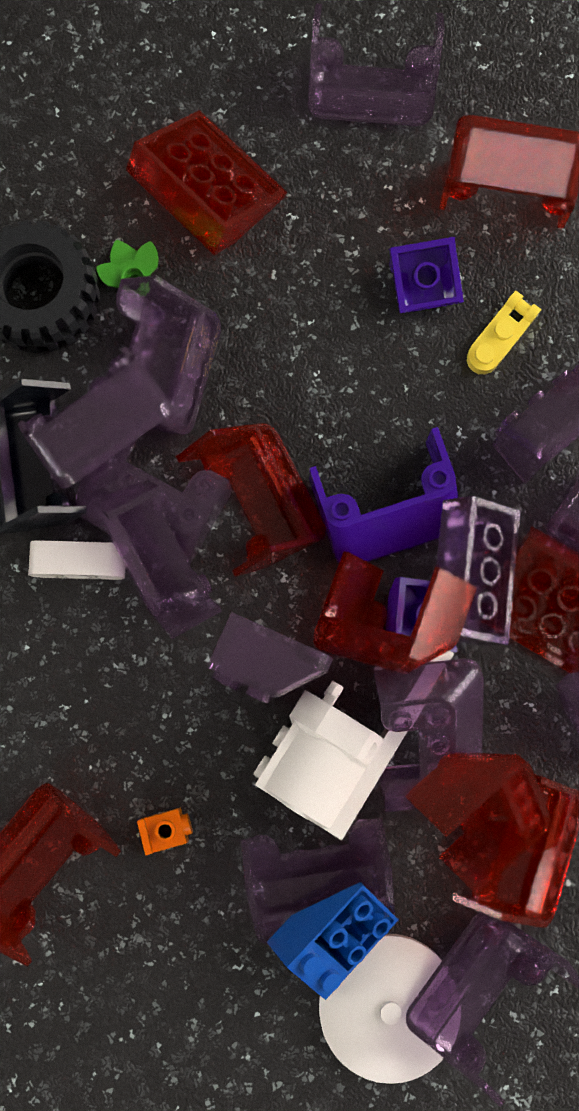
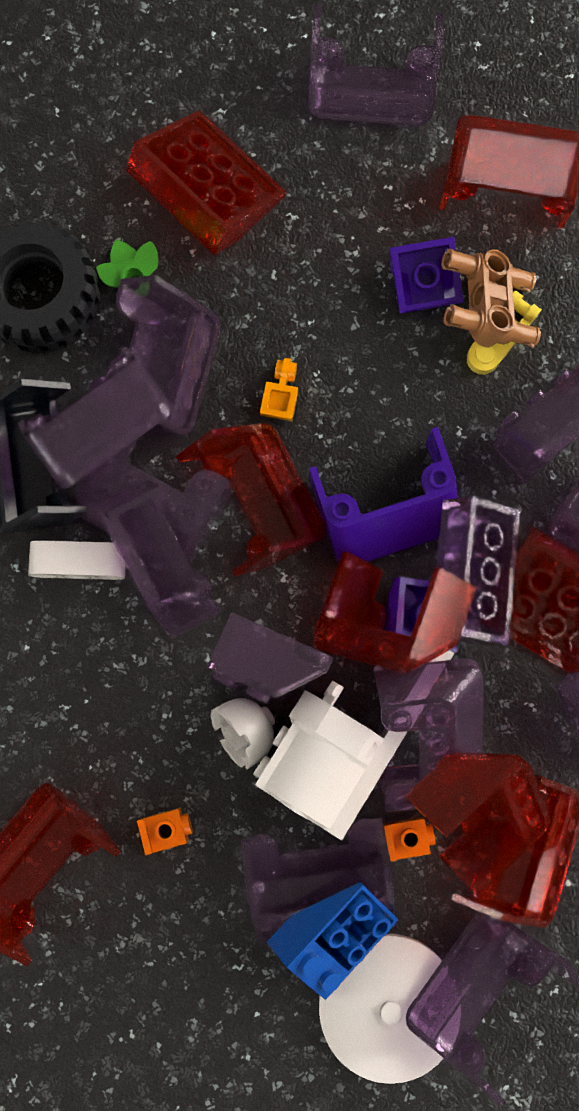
(245, 729): none -> white cylinder
(280, 399): none -> light orange plate
(396, 832): none -> orange brick
(490, 298): none -> medium nougat piece

